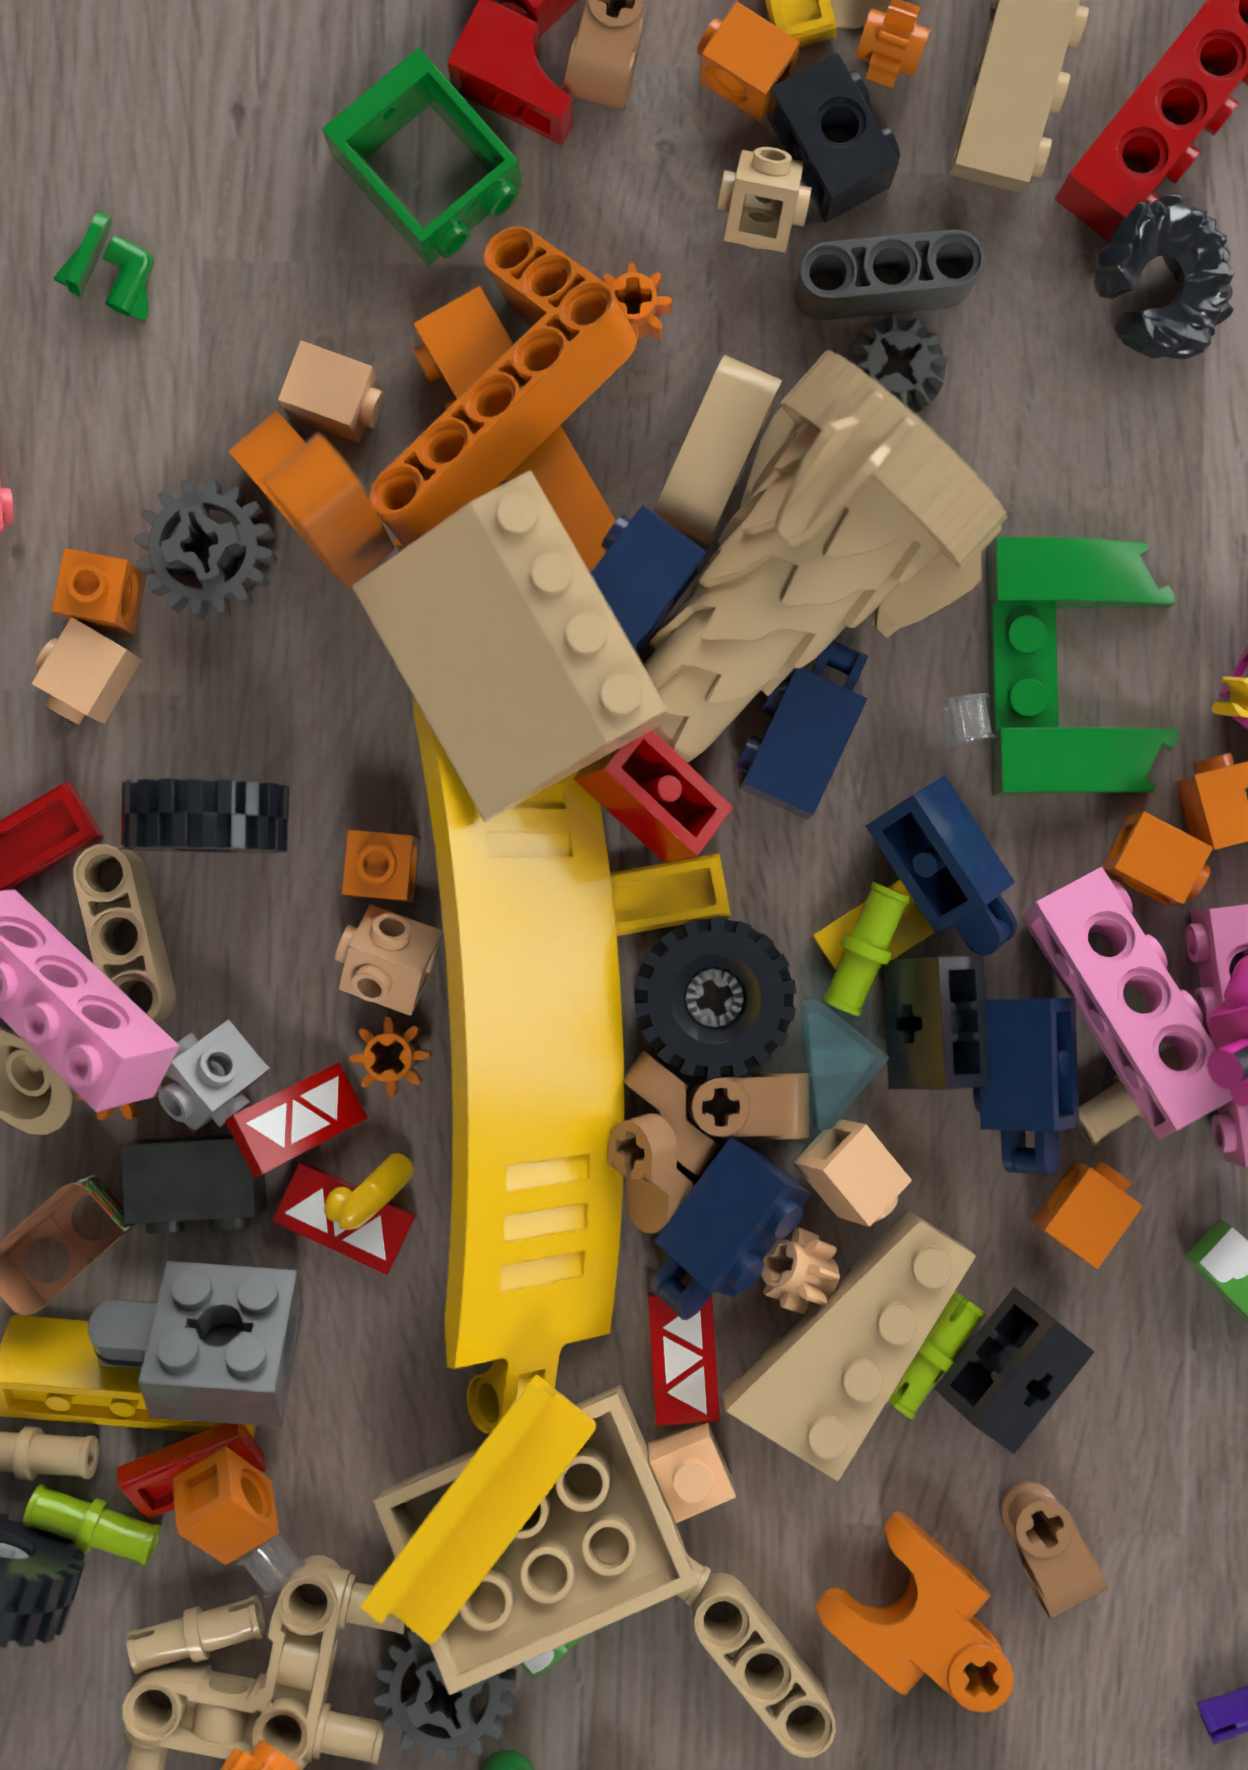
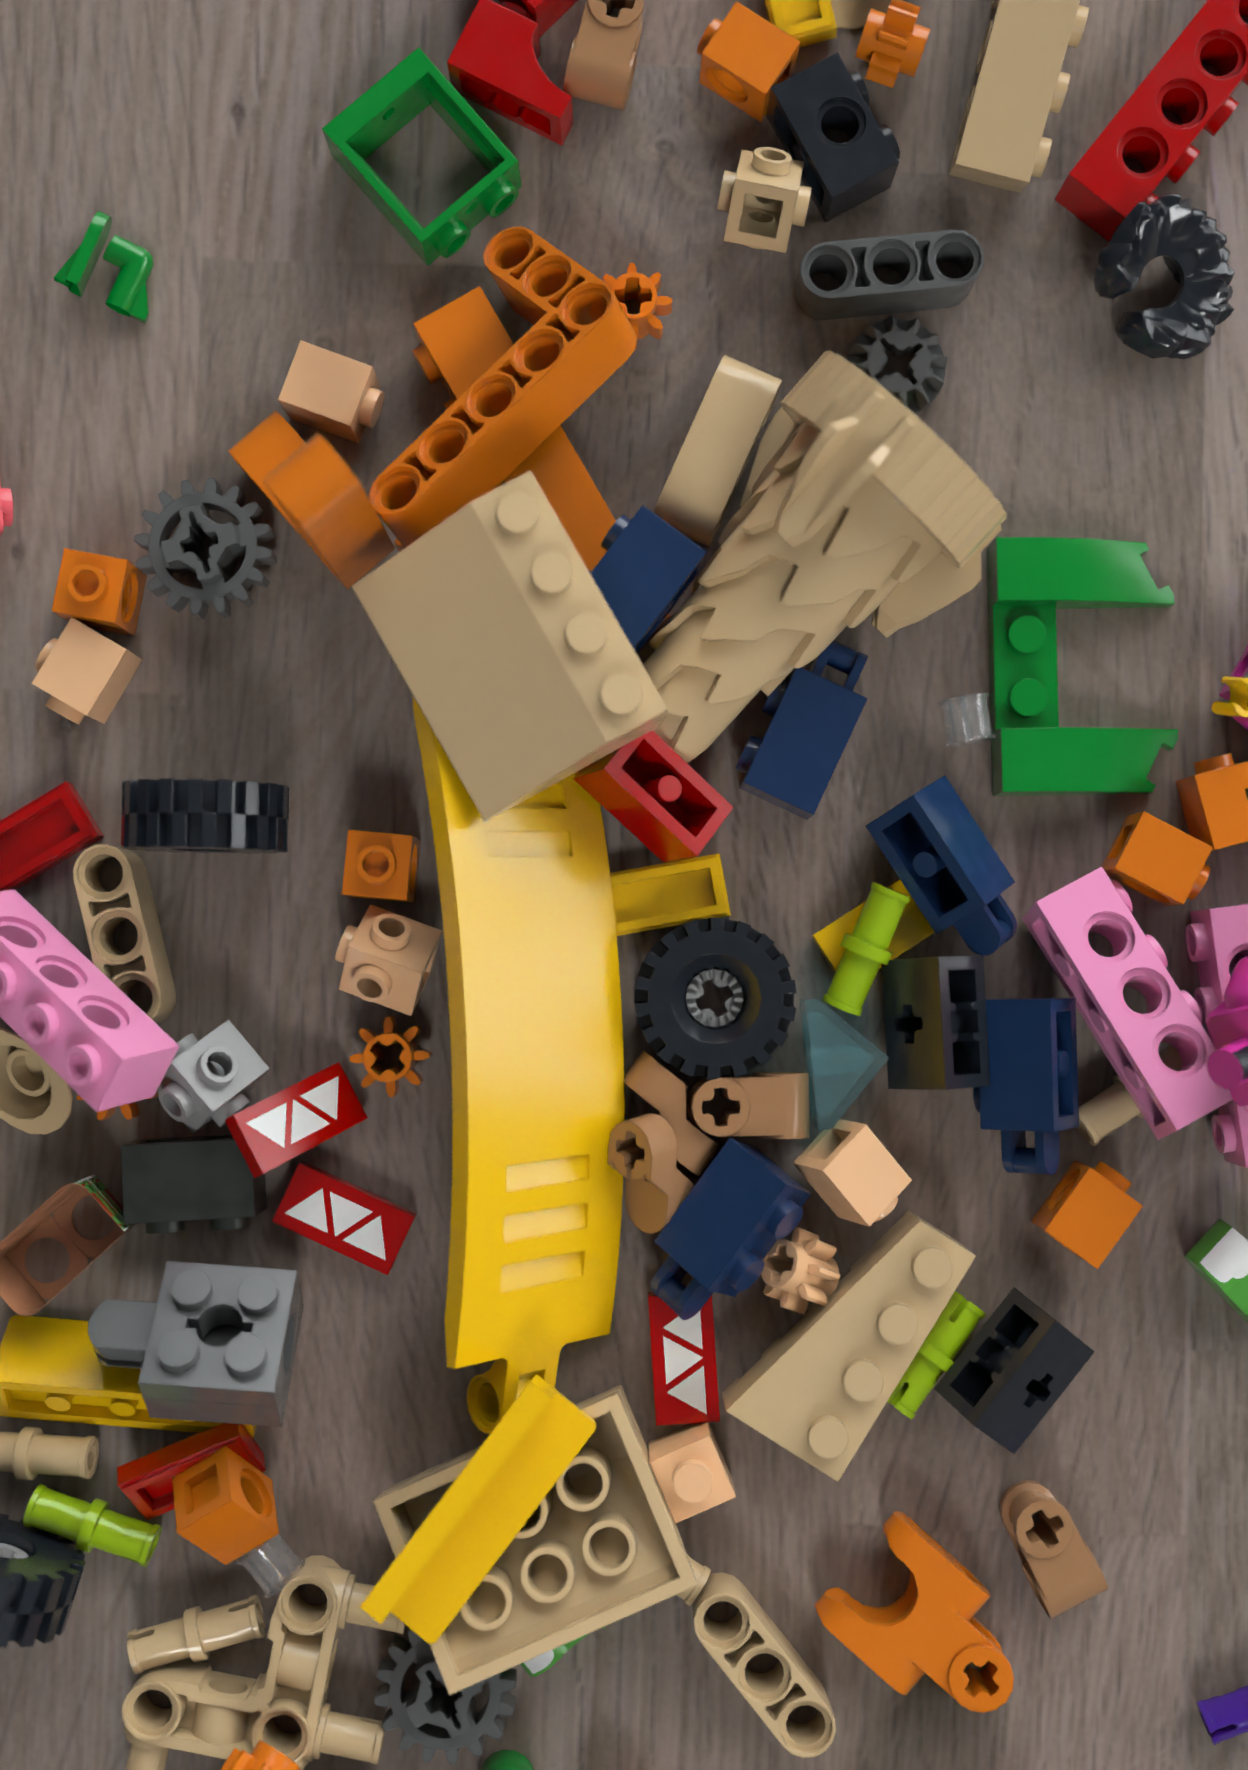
(357, 1207): yellow arm -> none

